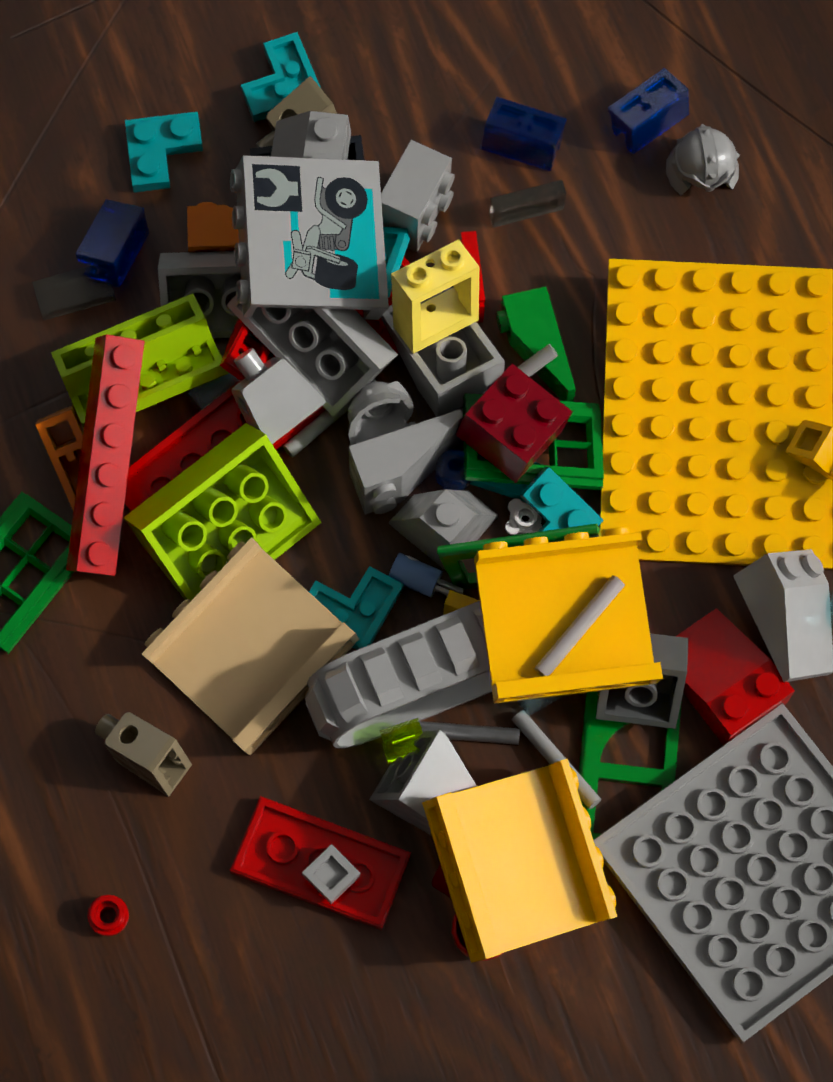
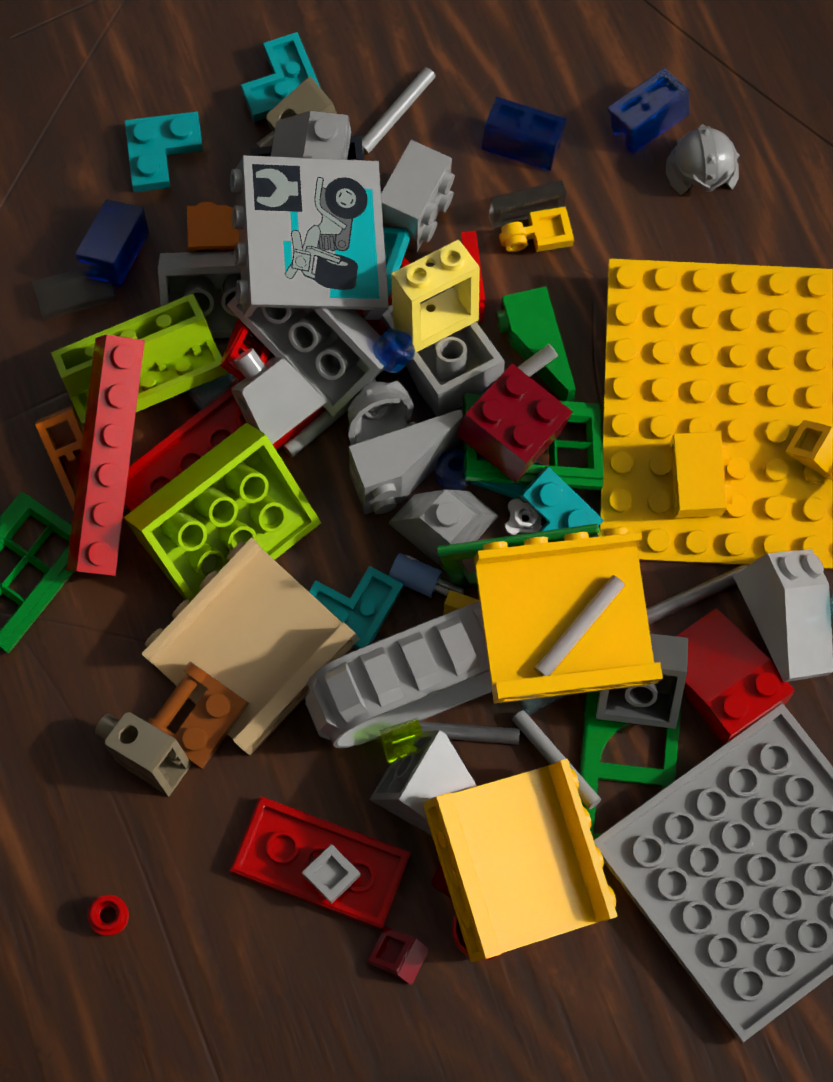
(208, 720): none -> dark orange plate
(394, 350): none -> clear blue piece
(397, 109): none -> light grey bar
(398, 955): none -> dark red slope
(547, 228): none -> yellow plate
(693, 595): none -> flat silver bar
(699, 474): none -> yellow brick

